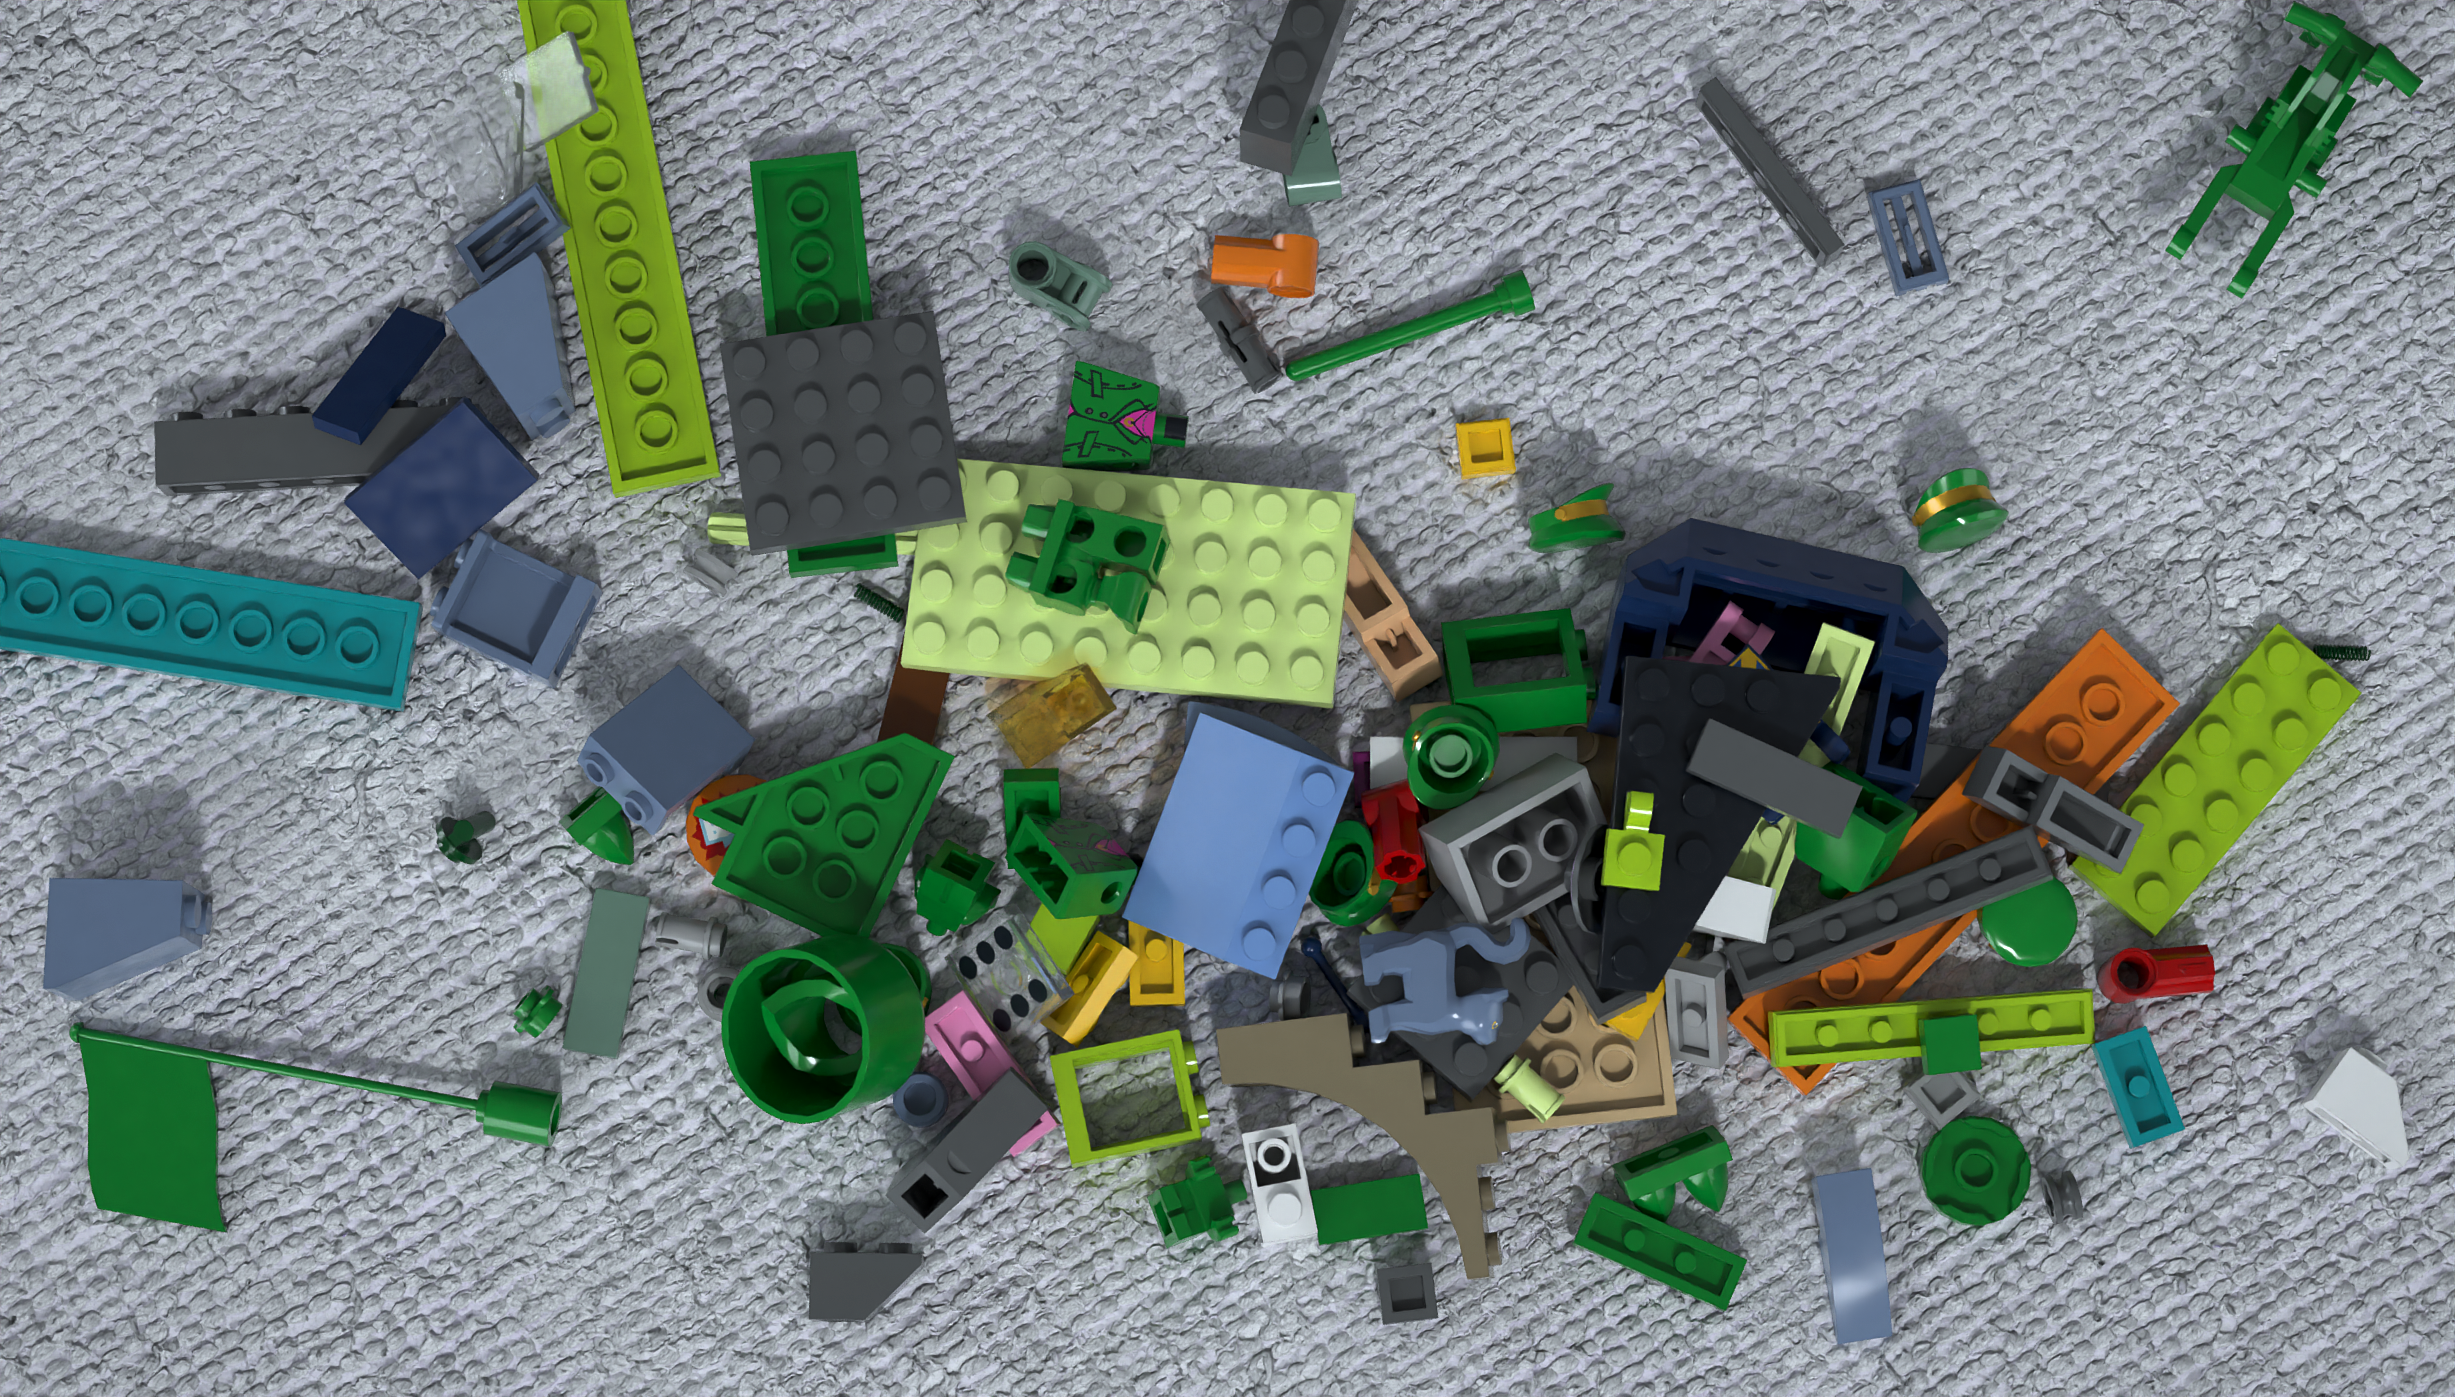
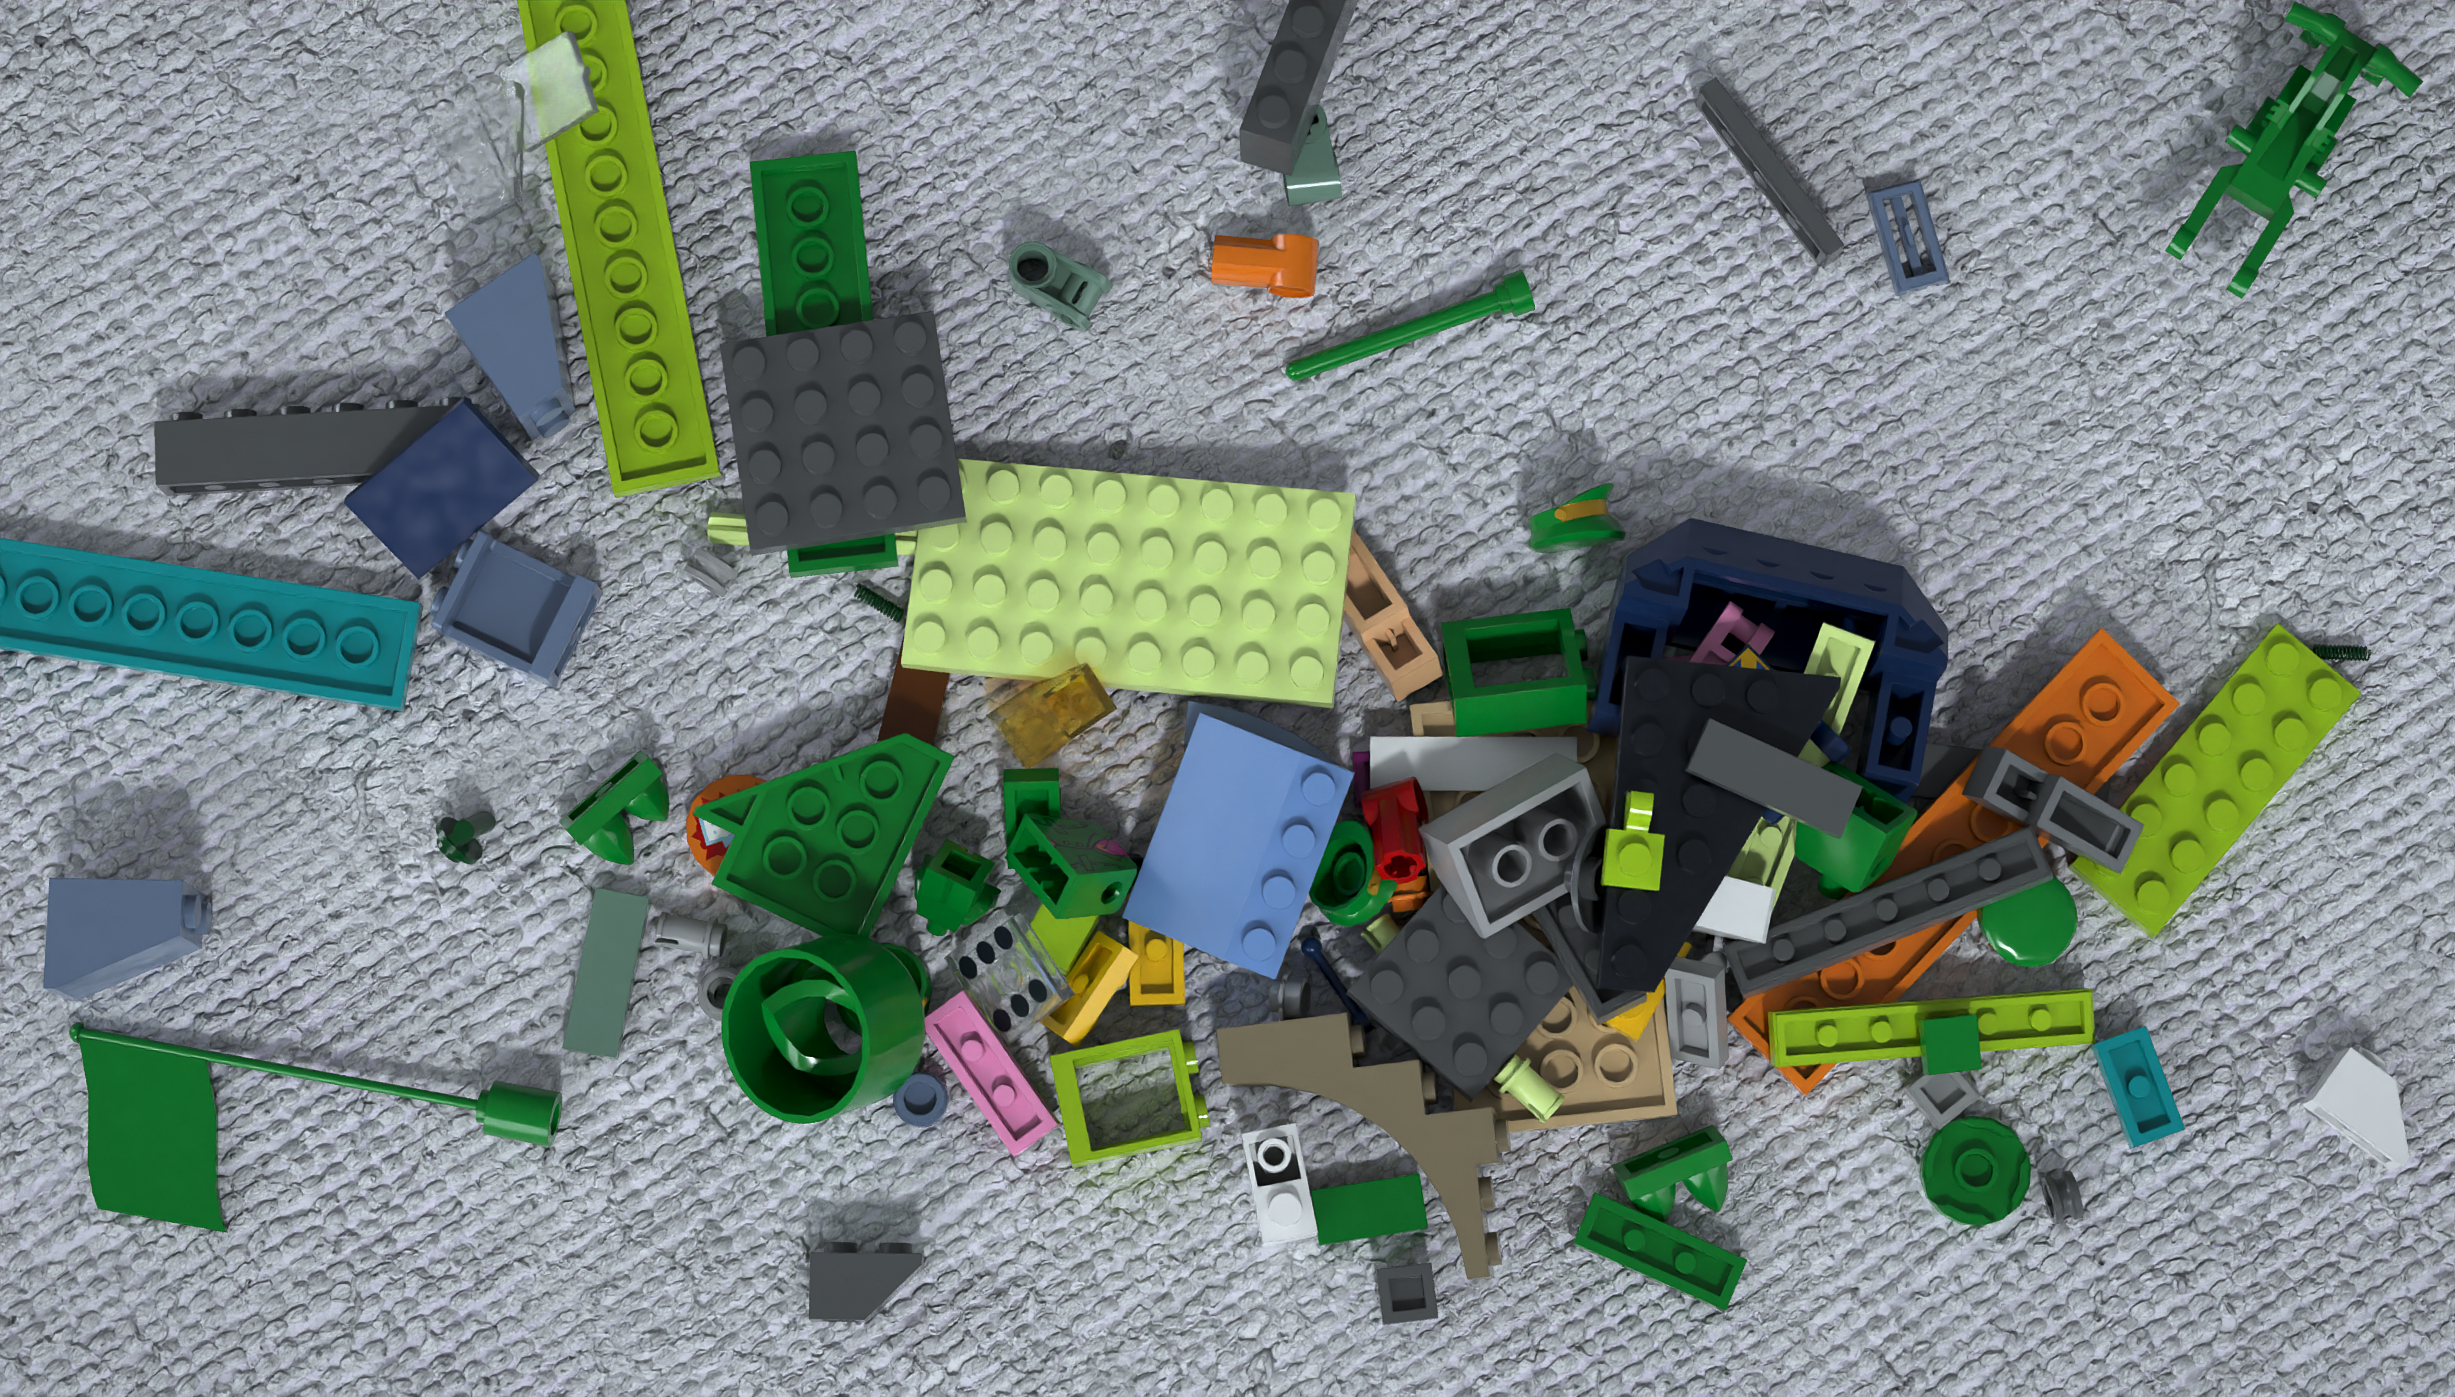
(379, 375): dark blue tile -> none
(535, 243): sand blue tile -> none
(536, 1011): green plate -> none
(664, 749): sand blue panel -> none
(966, 1150): dark grey slope -> none
(1072, 554): green hips -> none
(1116, 422): green torso -> none
(1197, 1205): green piece -> none
(1239, 340): dark grey pin -> none
(1428, 980): sand blue animal -> none
(1449, 755): green piece -> none
(1485, 448): yellow tile -> none
(1853, 1255): sand blue slope -> none
(1957, 512): green piece -> none
(2160, 973): red piece -> none

